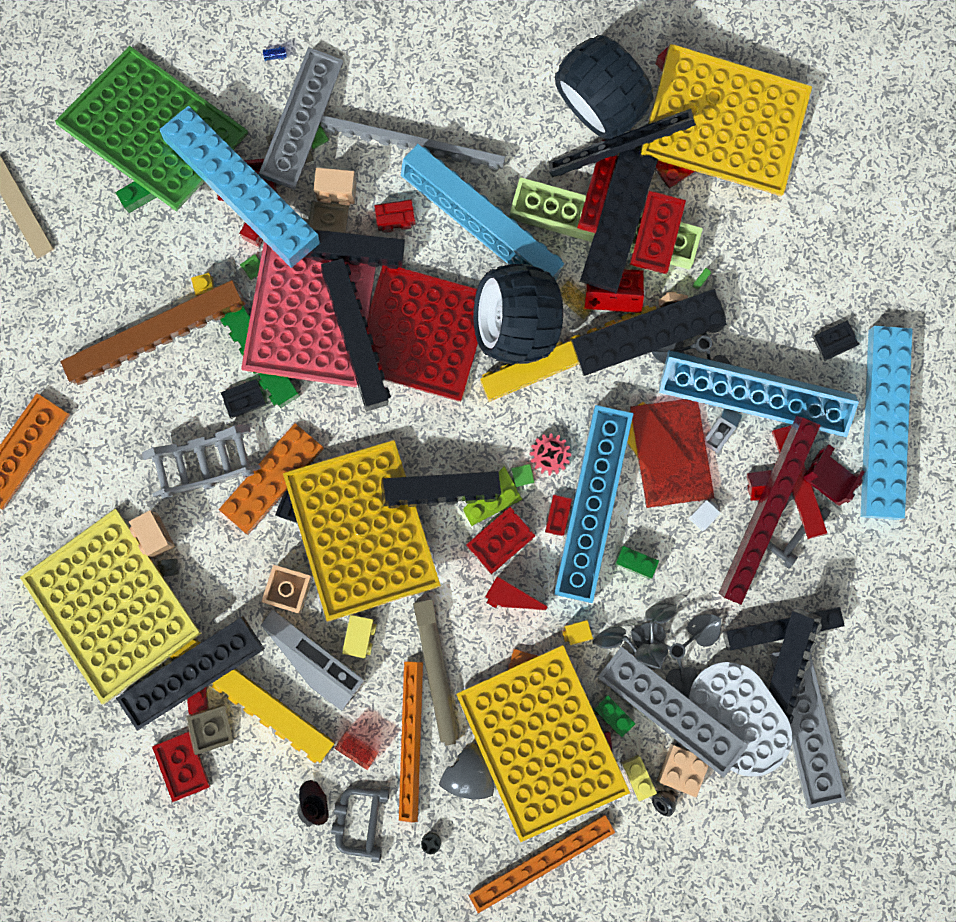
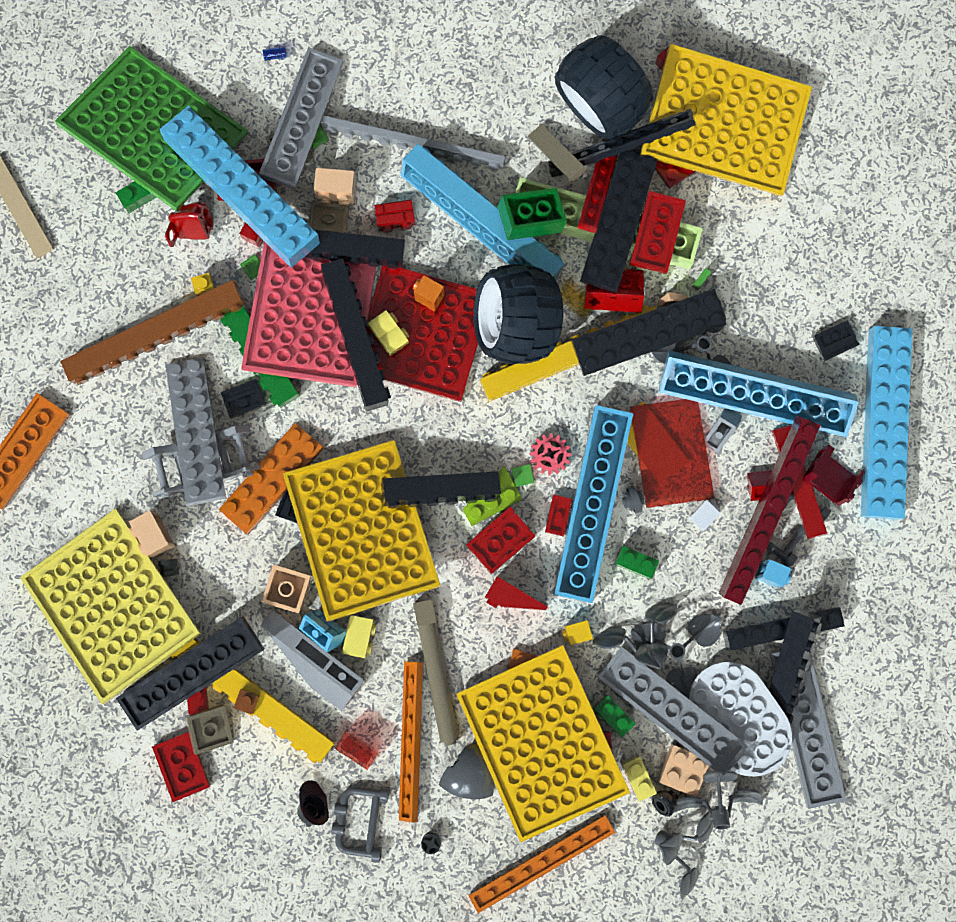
(190, 222): none -> red piece
(195, 432): none -> light grey plate
(246, 701): none -> dark orange plate
(323, 633): none -> medium azure brick
(388, 333): none -> light yellow brick
(428, 292): none -> orange brick
(532, 213): none -> green brick
(557, 153): none -> dark tan tile
(633, 499): none -> dark grey plate
(670, 845): none -> dark grey plant
(720, 814): none -> dark grey plant
(773, 573): none -> medium azure brick

